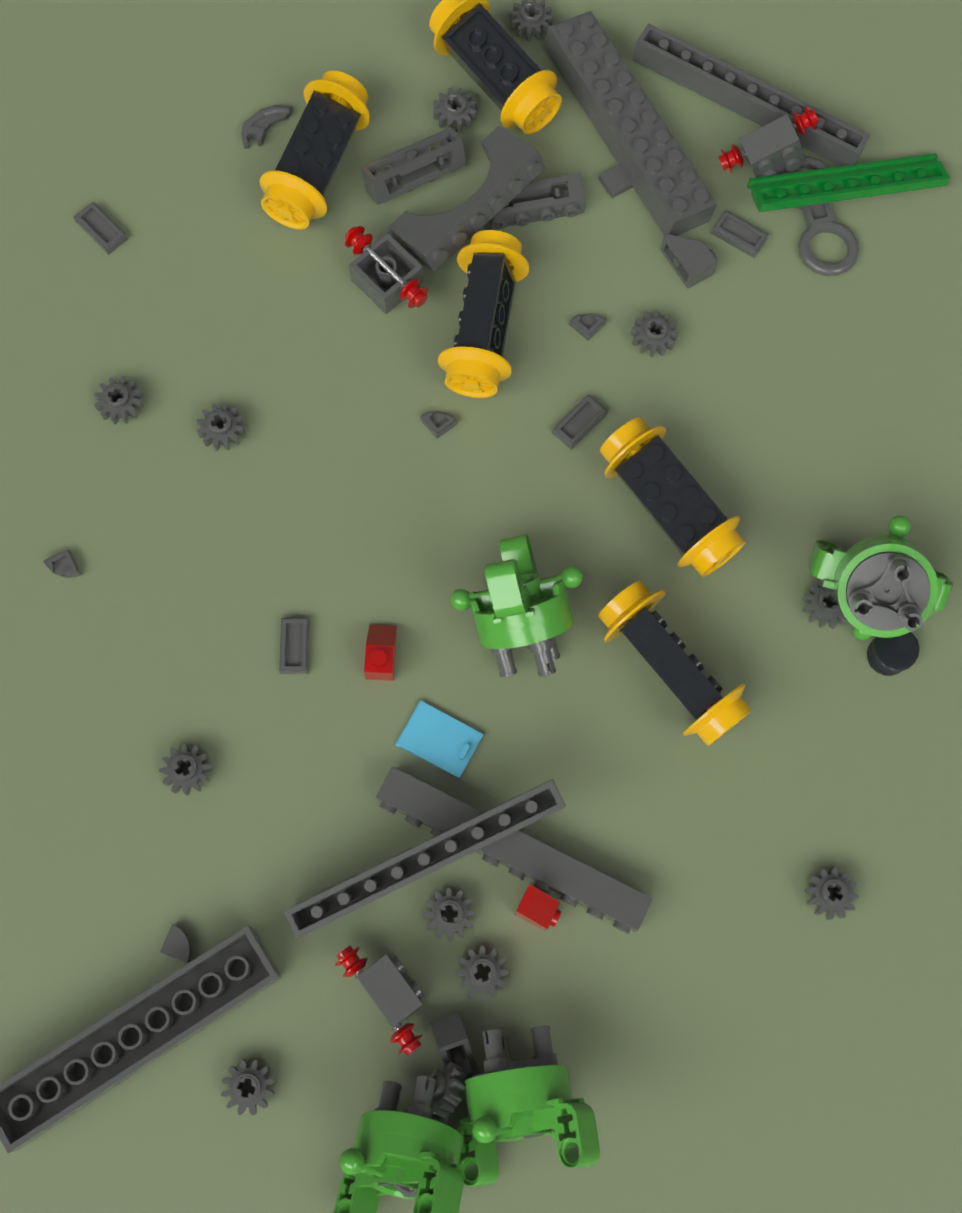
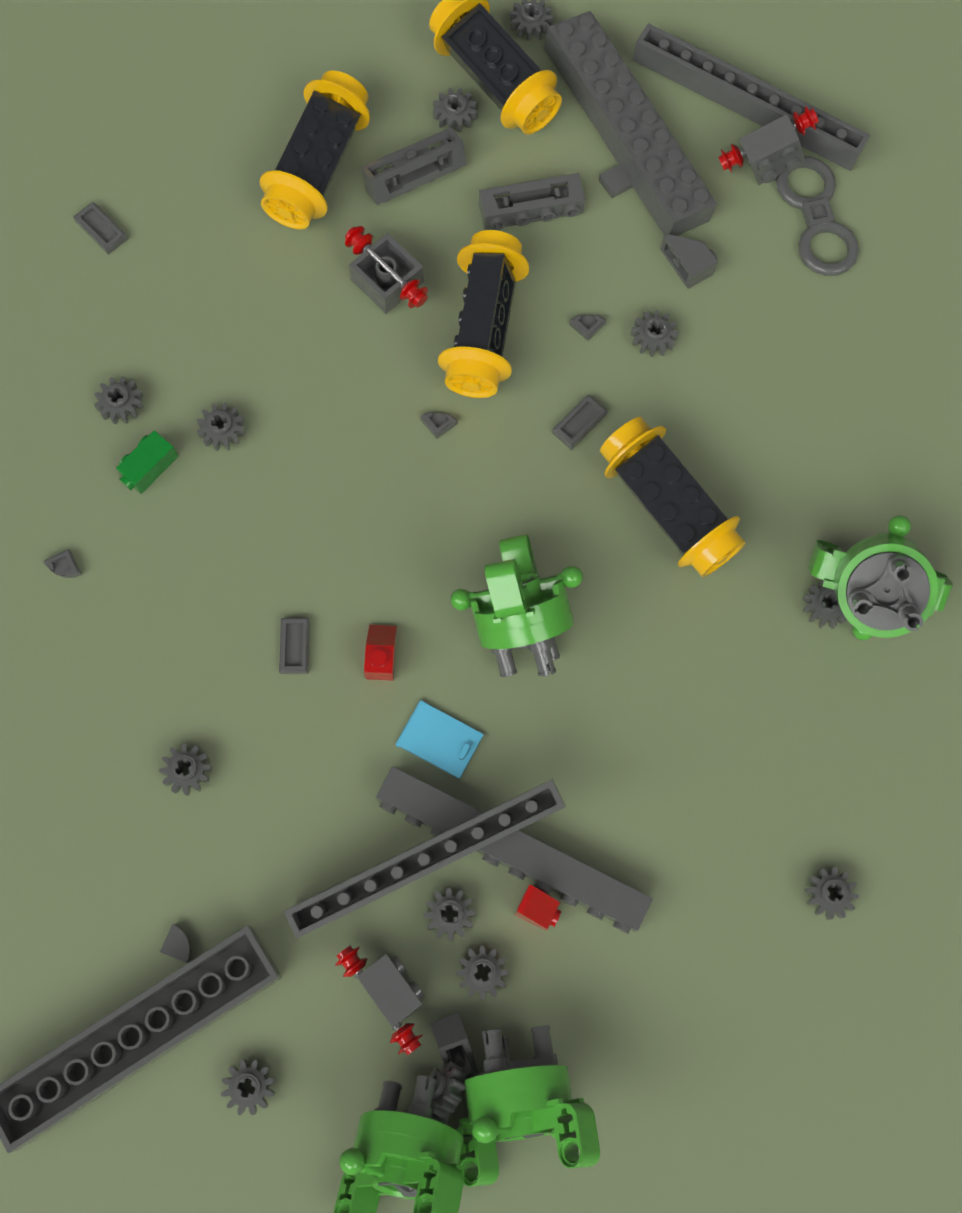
(146, 462): none -> green brick
(260, 122): dark grey piece -> none
(439, 236): dark grey arch -> none
(701, 696): brick -> none
(739, 234): dark grey tile -> none
(847, 182): green plate -> none
(893, 654): black piece -> none

